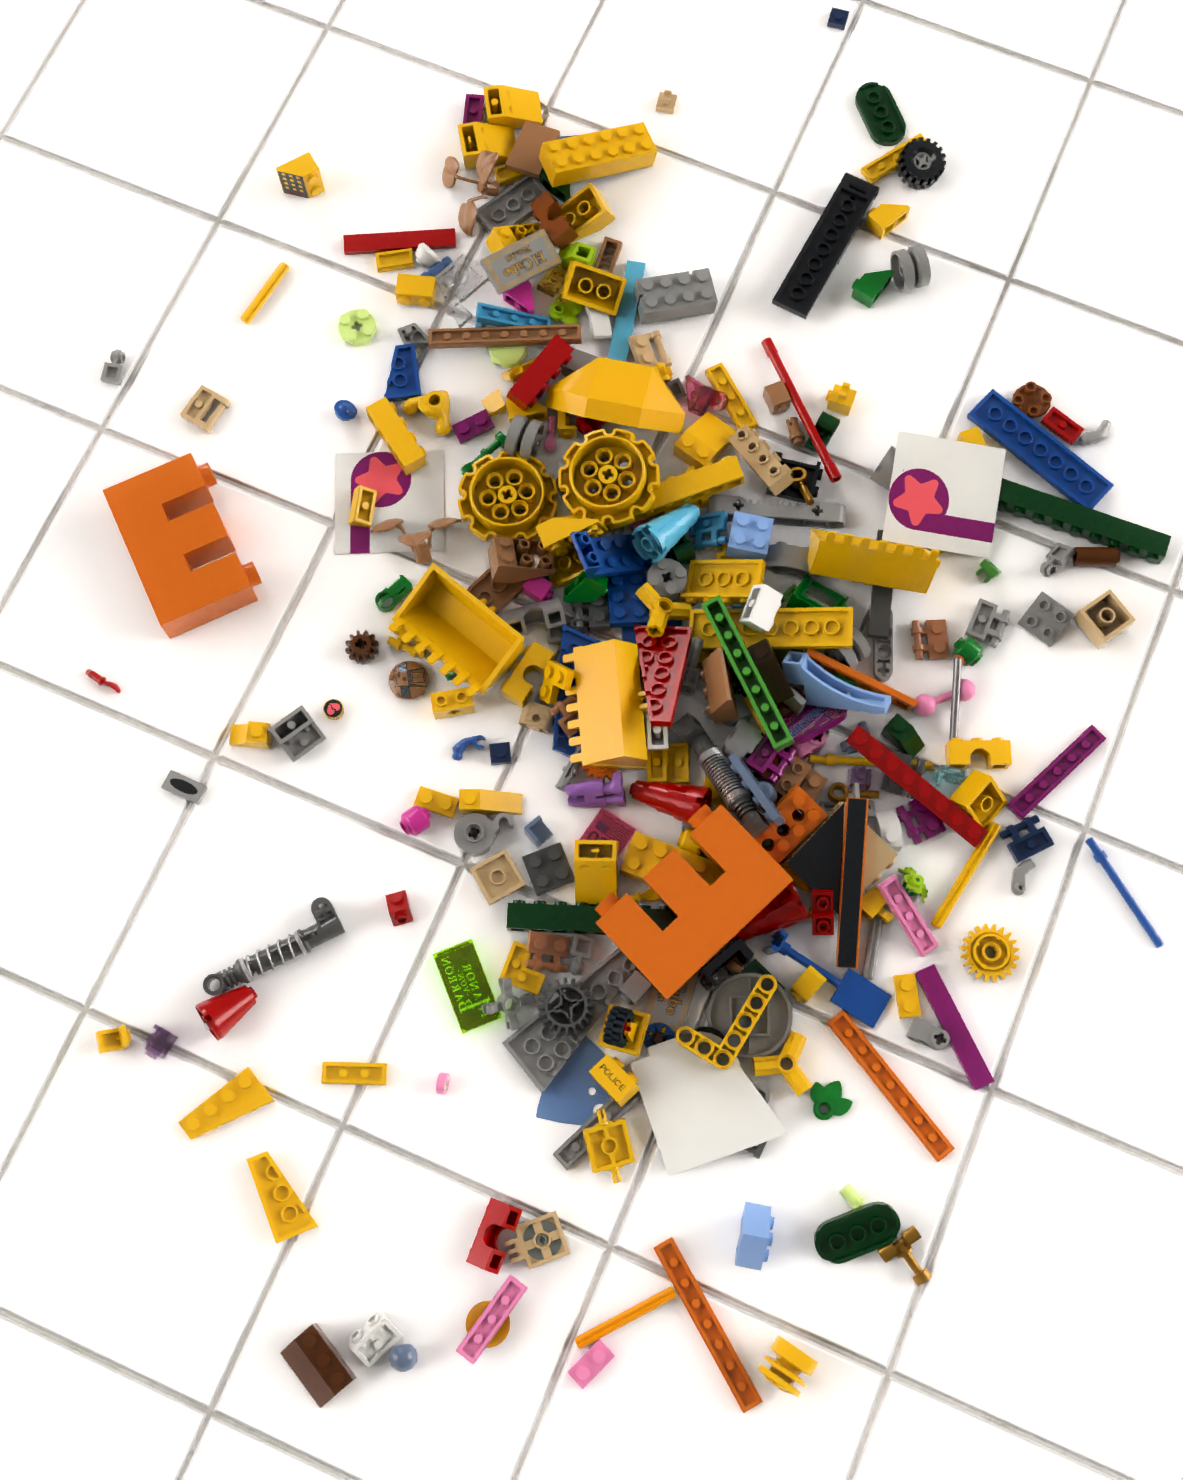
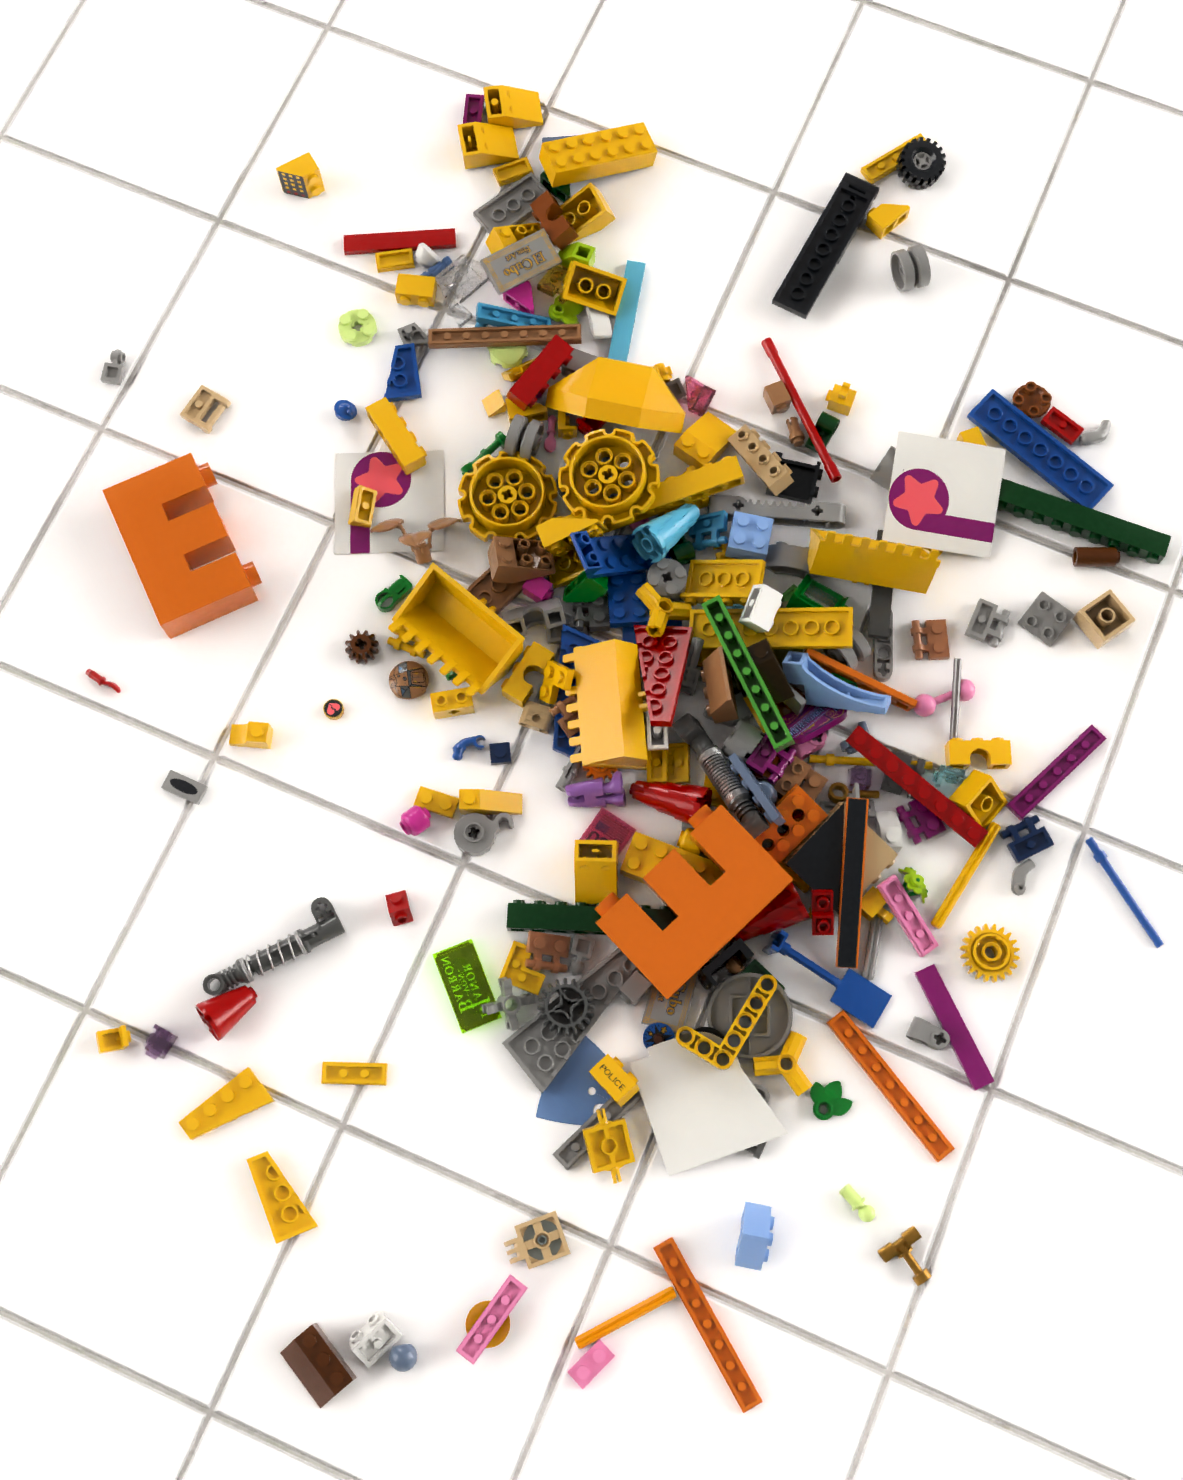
(264, 293): yellow axle -> none
(297, 733): light grey brick -> none
(433, 405): yellow head -> none
(442, 1083): bright pink tile -> none
(473, 426): magenta plate -> none
(484, 168): medium nougat plant -> none
(484, 1249): red arch -> none
(497, 877): tan plate -> none
(526, 150): medium nougat tile -> none
(537, 832): sand blue panel -> none
(548, 868): dark grey plate -> none
(613, 244): medium nougat slope -> none
(624, 1030): plate -> none
(643, 351): tan plate -> none
(648, 895): yellow piece -> none
(666, 102): tan tile -> none
(675, 296): light grey piece -> none
(719, 401): clear red tile -> none
(736, 405): yellow tile -> none
(787, 1366): yellow wheel -> none
(800, 482): pearl gold piece -> none
(807, 985): yellow slope -> none
(838, 18): dark blue plate -> none
(857, 1232): dark green tile -> none
(870, 286): green slope -> none
(880, 114): dark green tile -> none
(903, 736): dark green slope -> none
(906, 996): yellow plate -> none
(968, 651): green head -> none
(990, 569): bright green tile -> none
(1058, 555): light grey plate -> none

